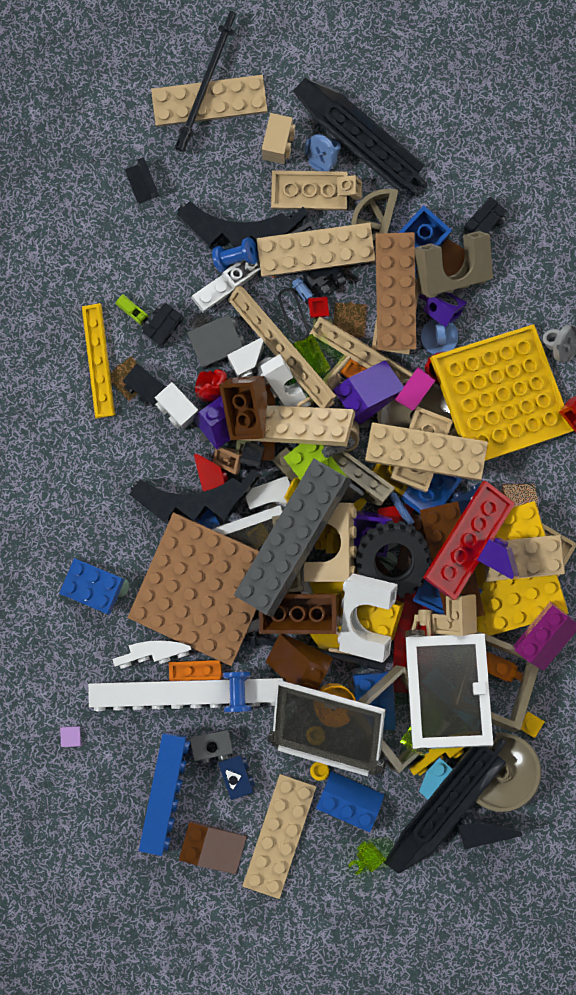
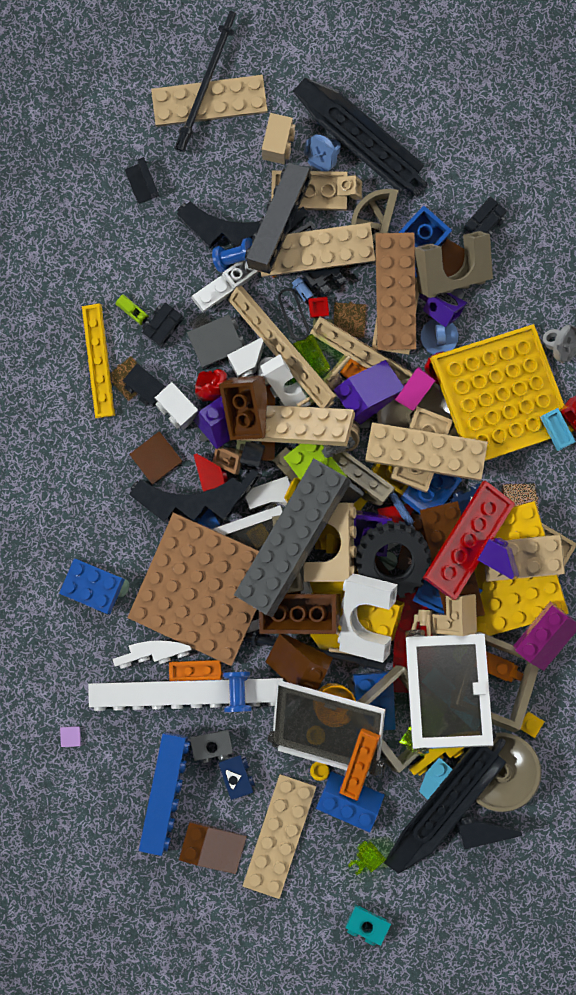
(155, 457): none -> reddish brown tile
(278, 218): none -> black brick
(358, 917): none -> teal brick
(359, 764): none -> orange tile
(557, 429): none -> medium azure tile

